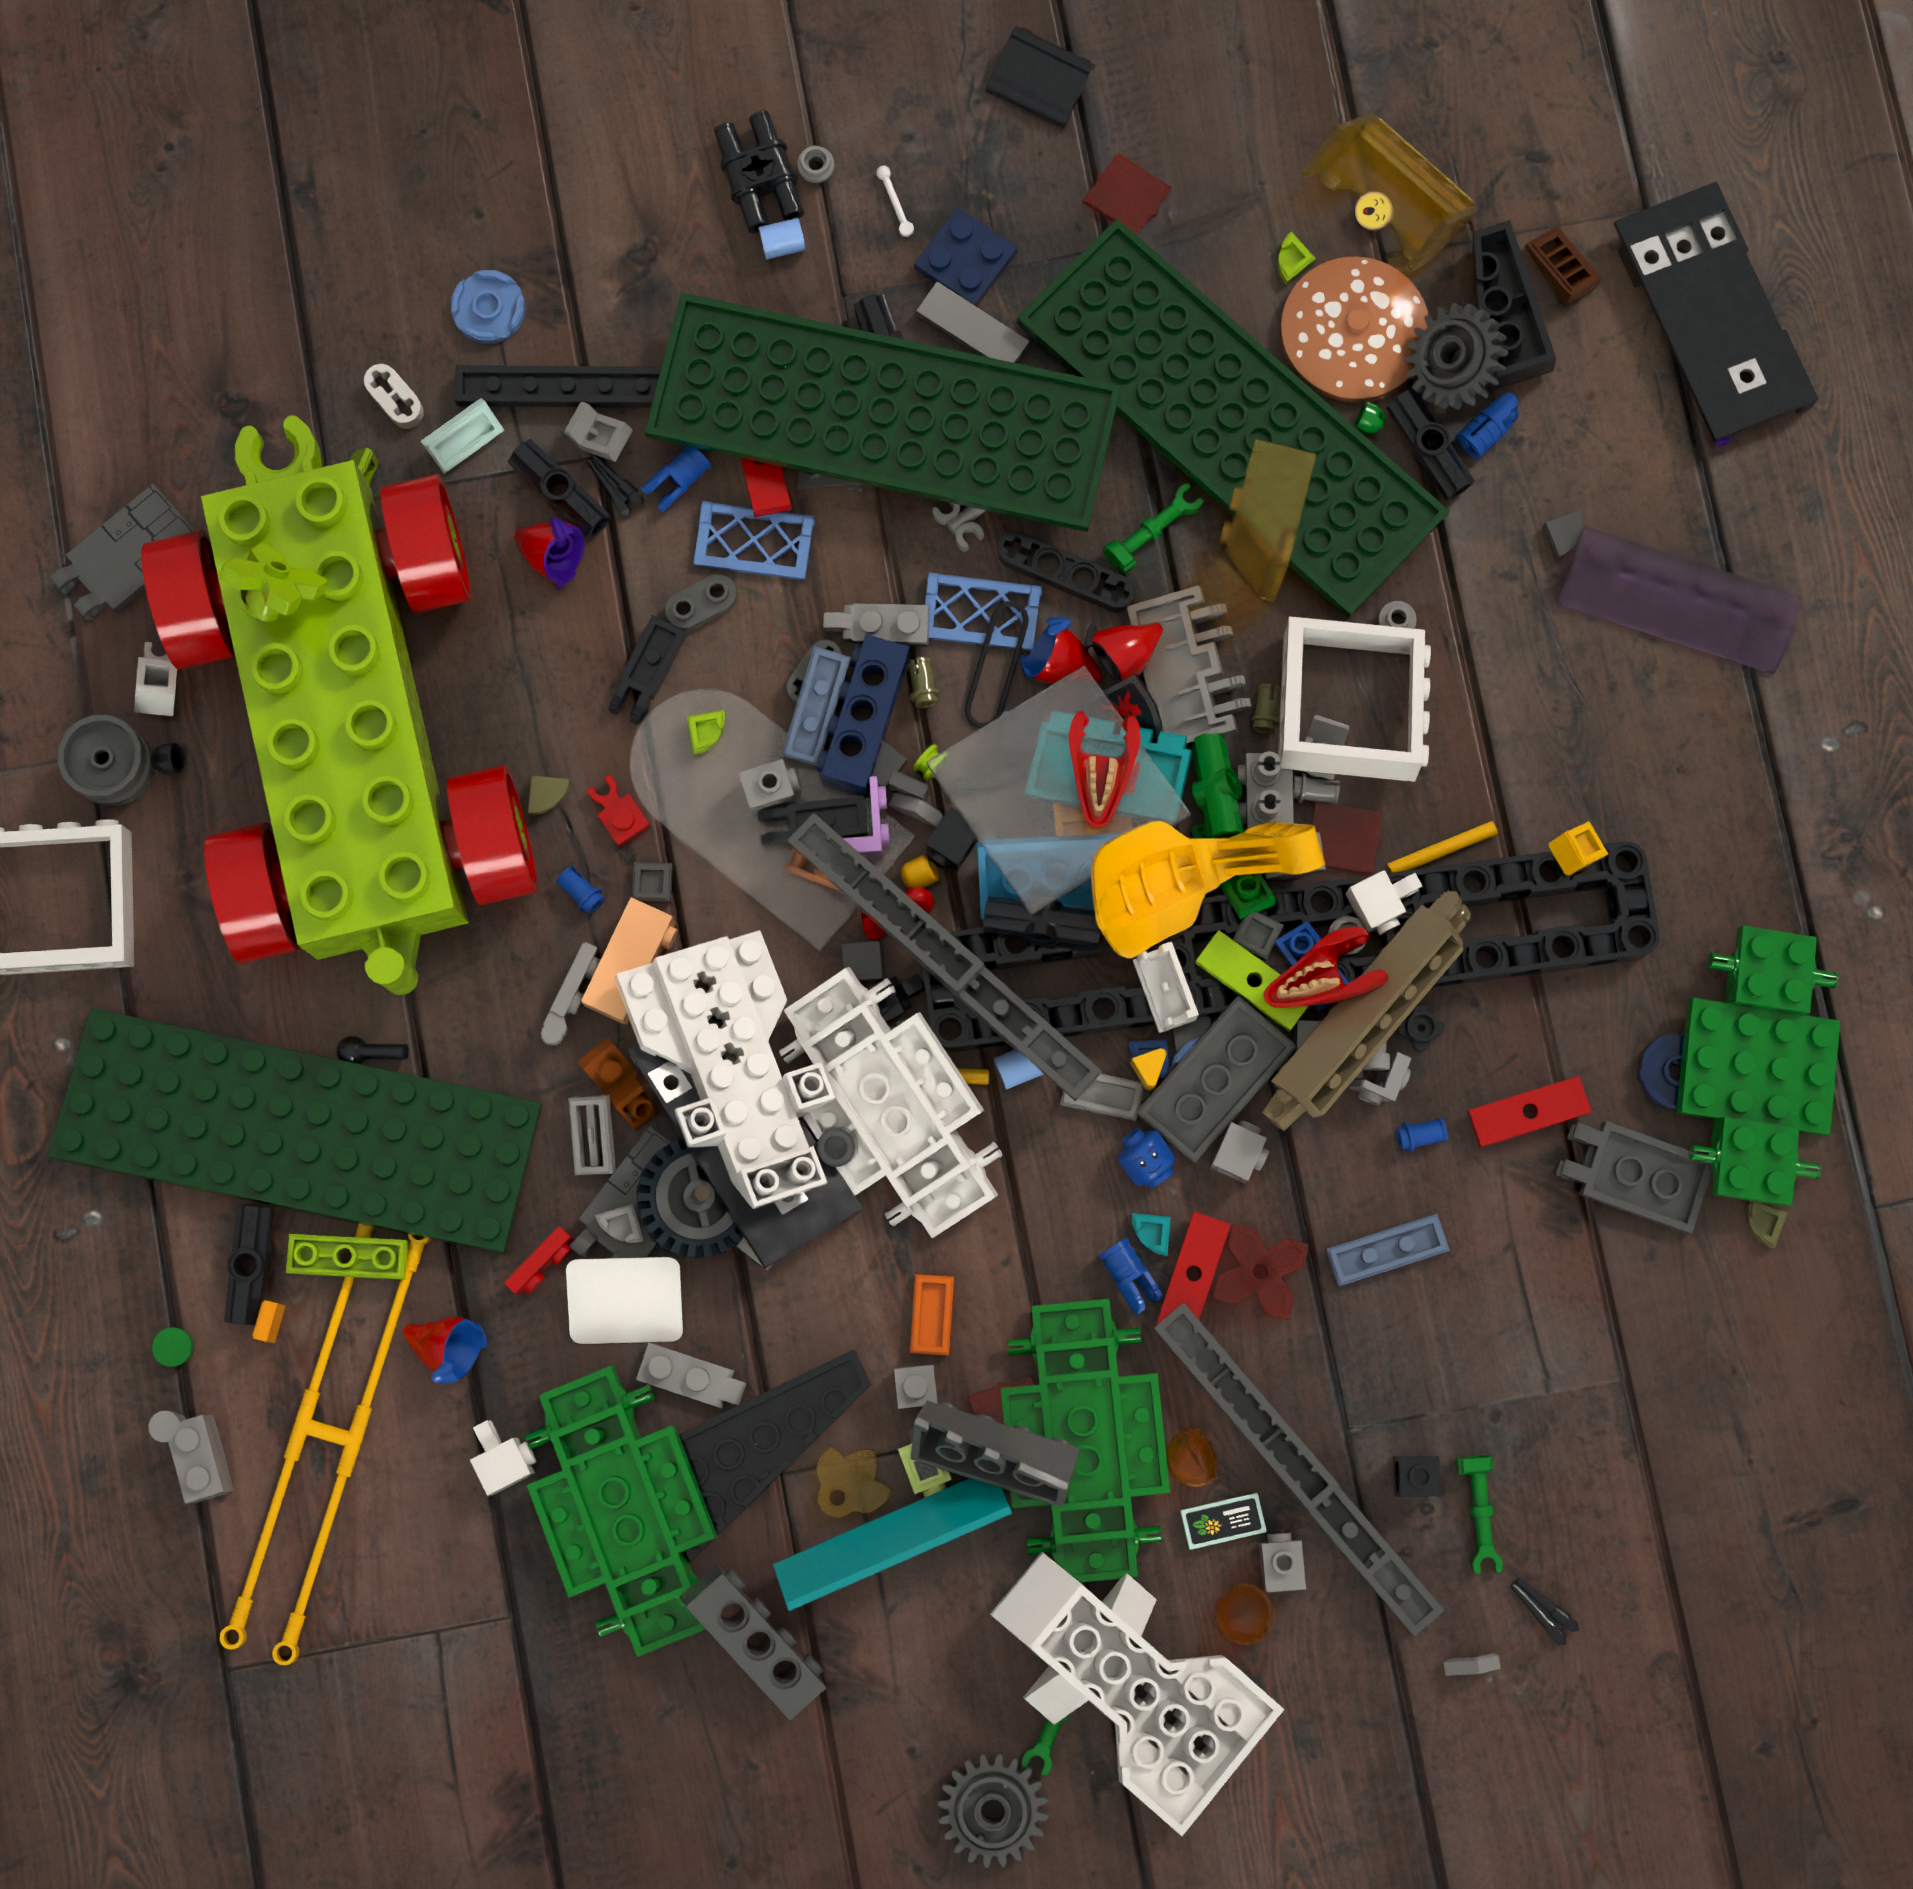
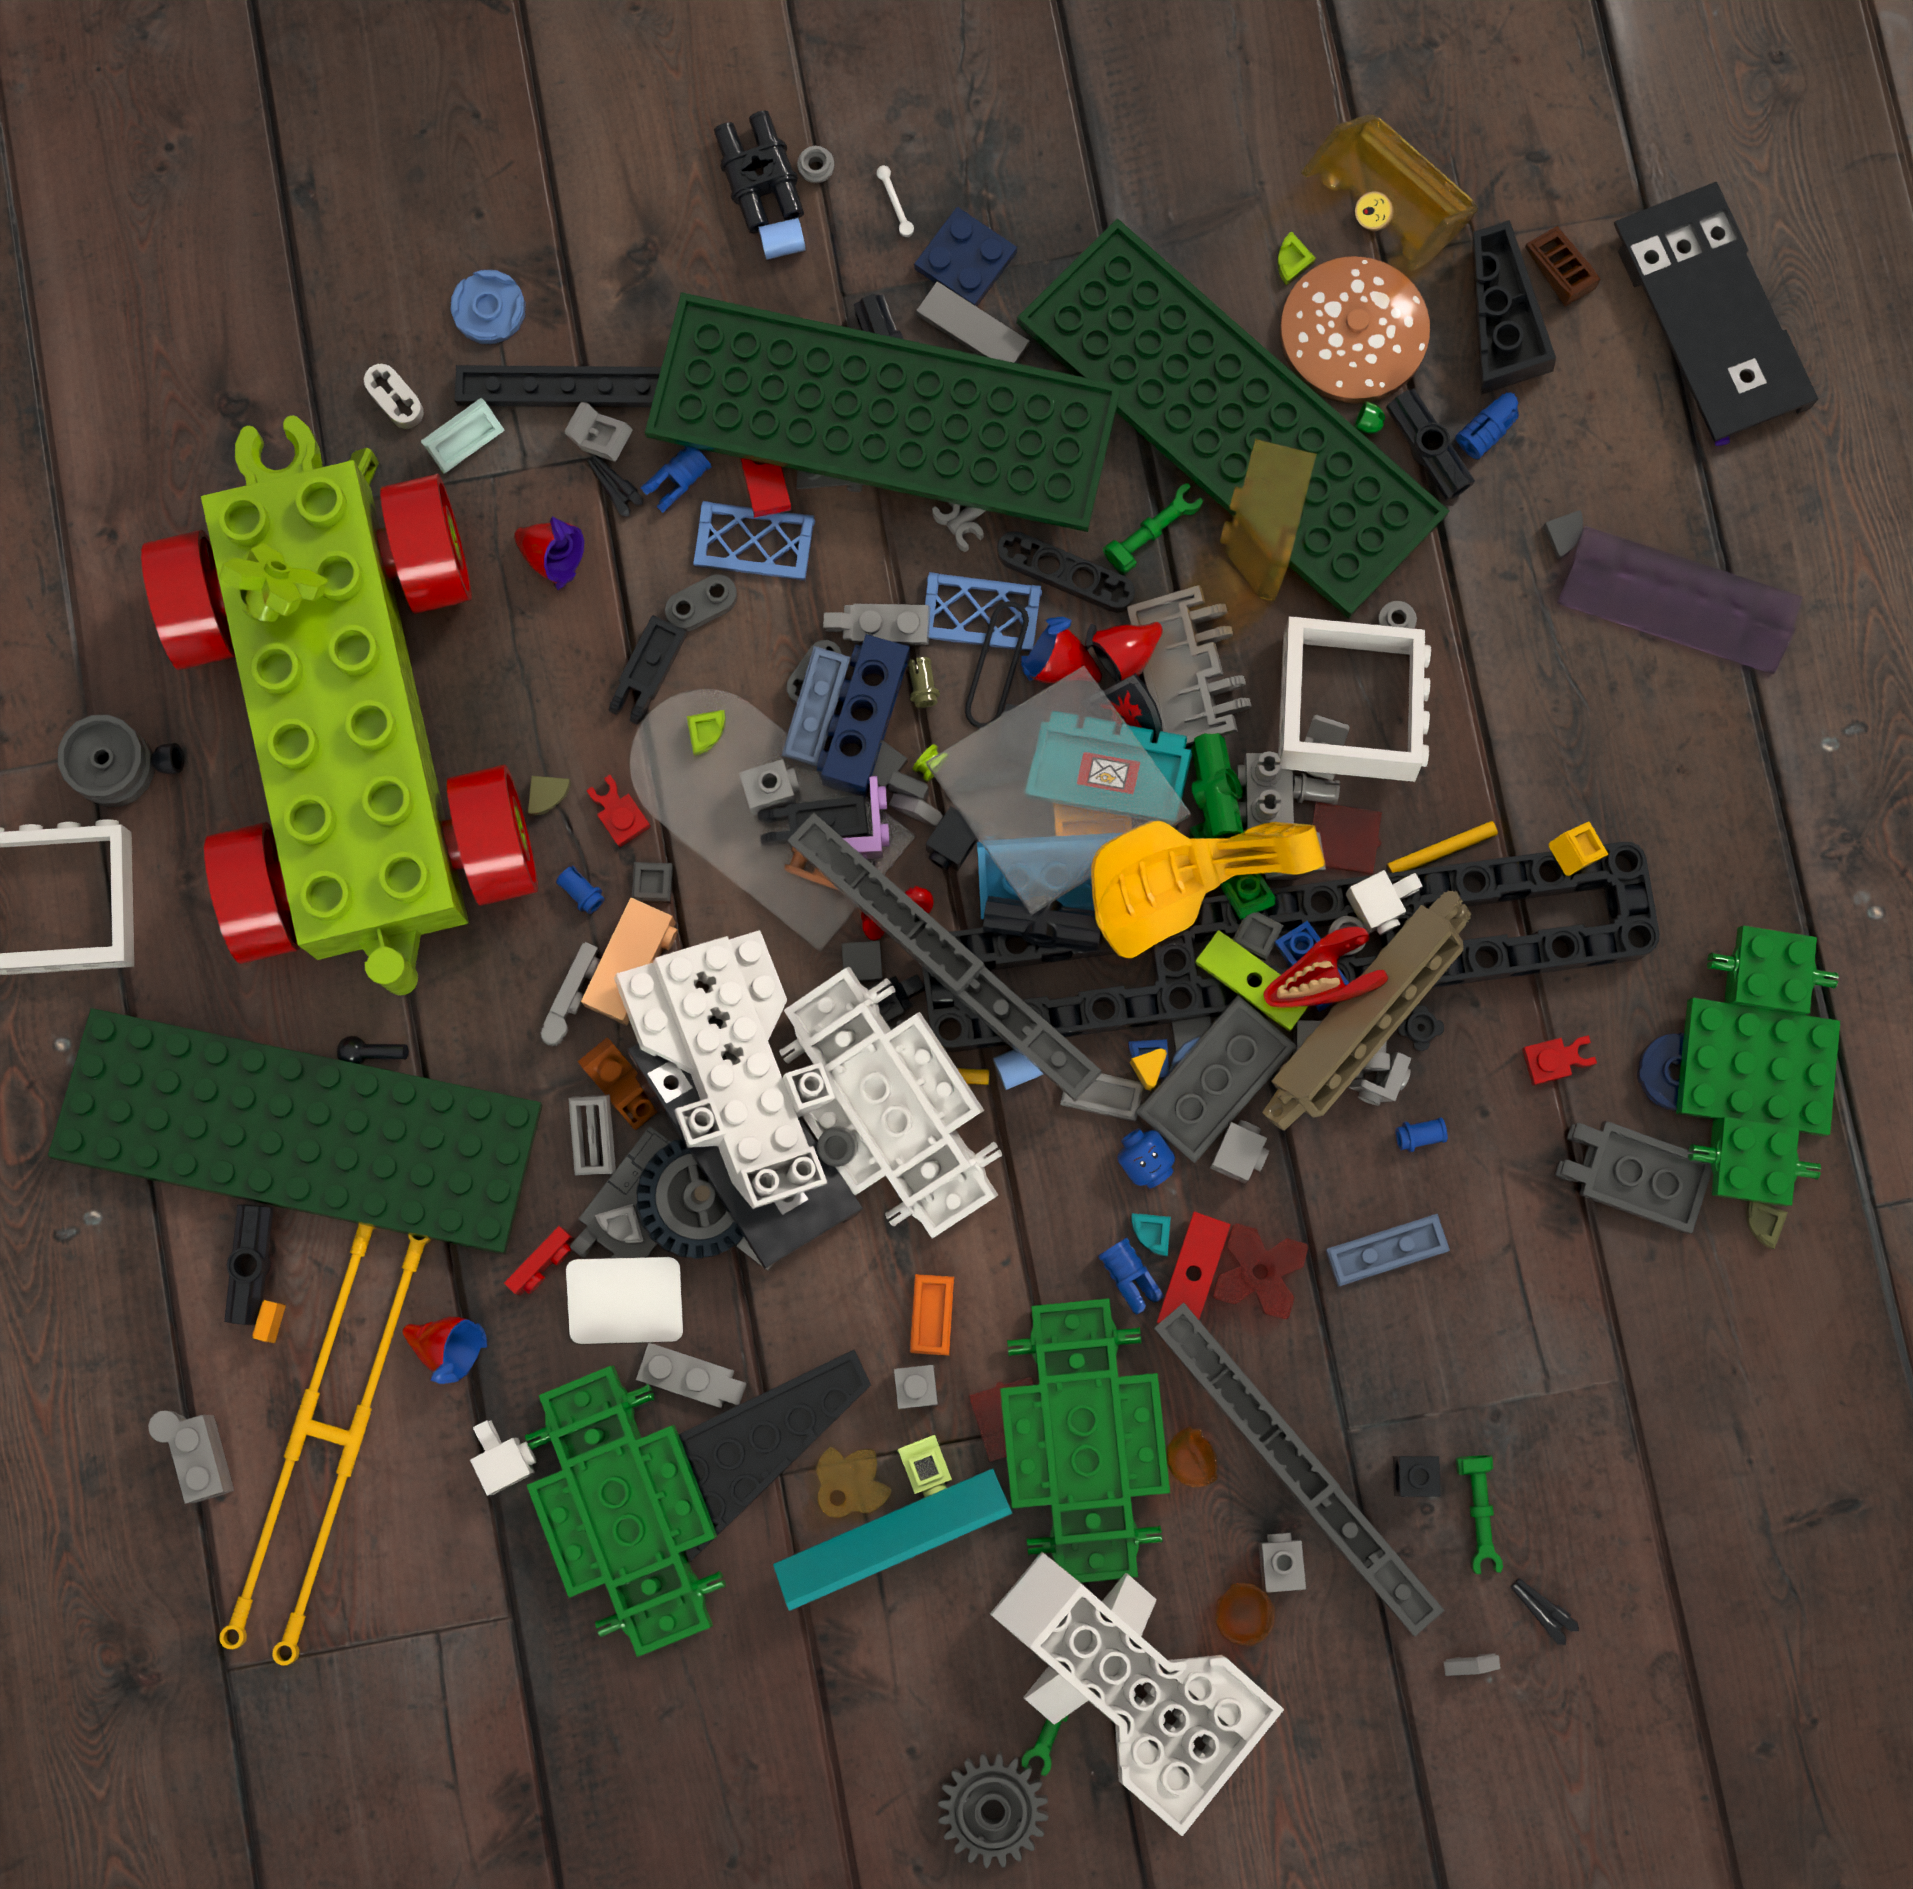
(111, 556): dark grey tile -> none
(155, 684): white brick -> none
(173, 1347): green tile -> none
(369, 1256): lime tile -> none
(544, 473): black piece -> none
(789, 1690): dark grey brick -> none
(919, 872): yellow piece -> none
(994, 1452): dark grey wedge -> none
(1039, 76): black piece -> none
(1101, 778): red animal -> none
(1127, 194): clear red piece -> none
(1165, 988): white hinge -> none
(1223, 1521): tile -> none
(1266, 711): olive pin -> none
(1478, 343): dark grey gear -> none
(1550, 1106): red tile -> none
(1552, 1060): none -> red plate

